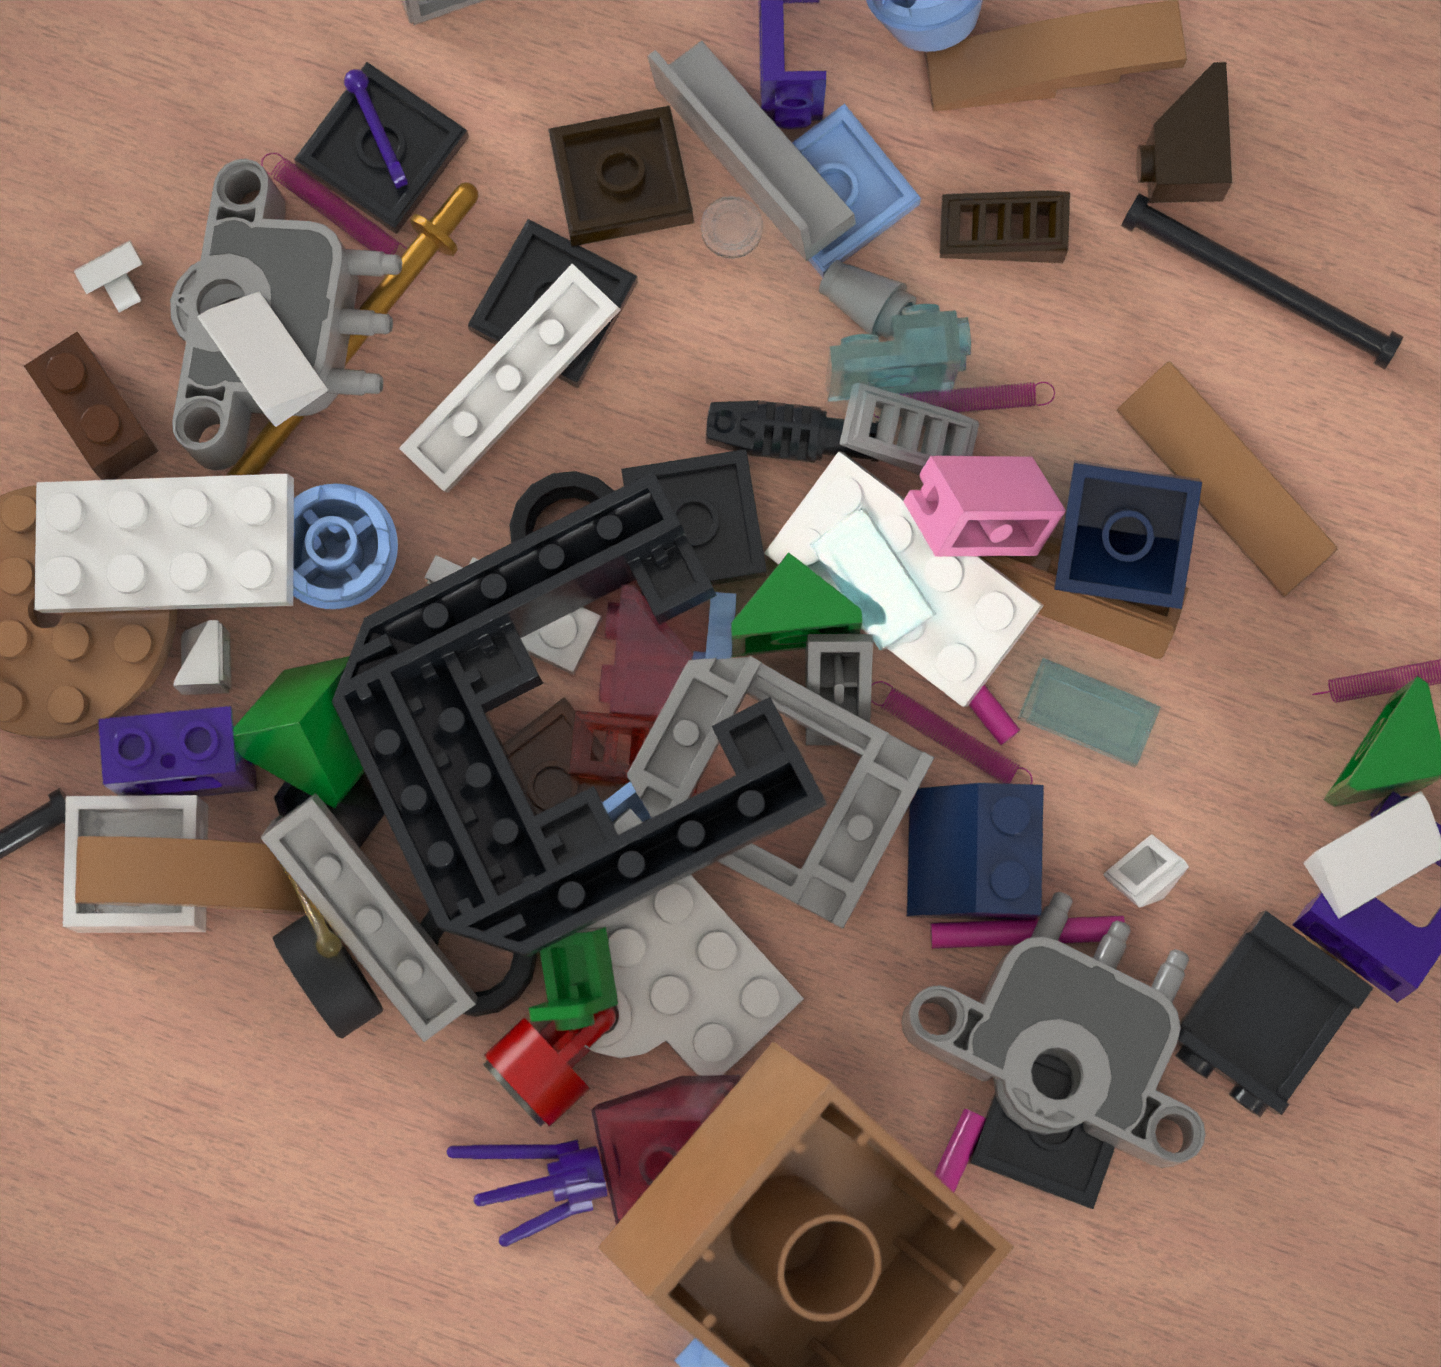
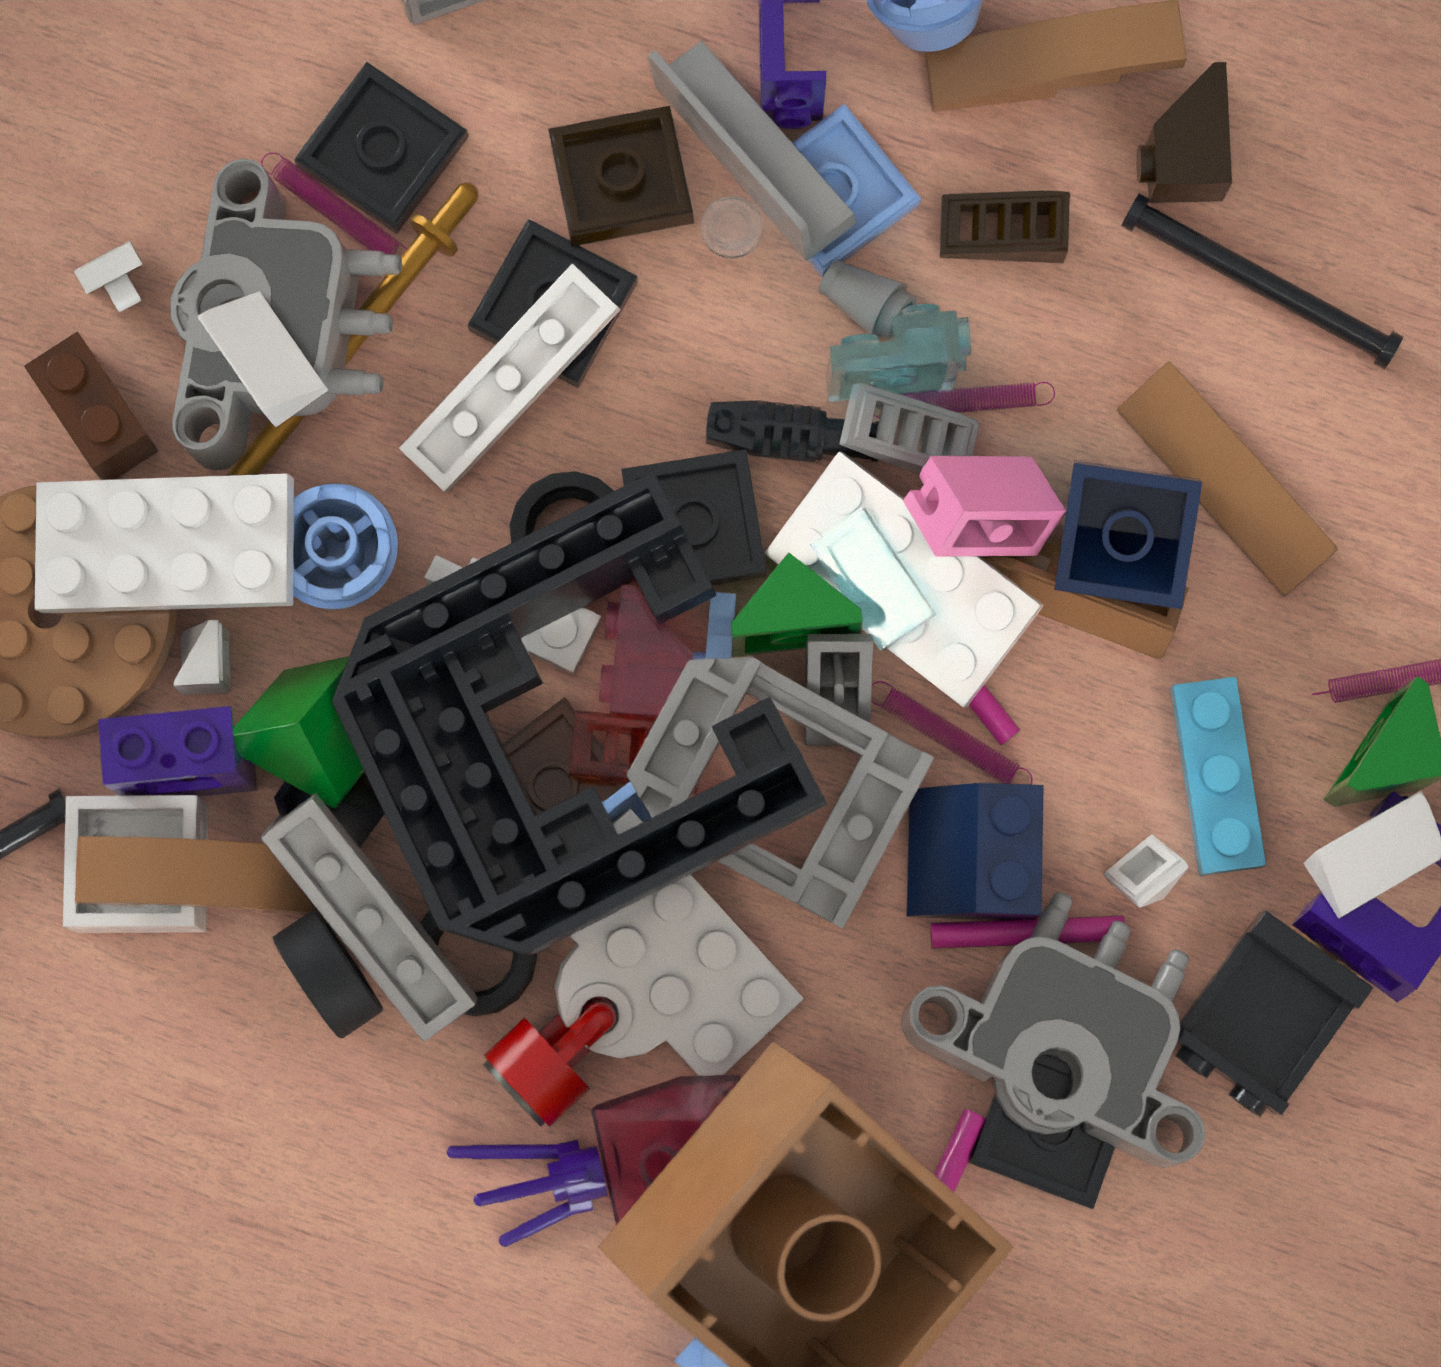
(328, 943): clear yellow hinge -> none
(357, 82): dark purple hinge -> none
(577, 980): green bracket -> none
(1089, 712): clear light blue tile -> none
(1217, 776): none -> medium azure plate

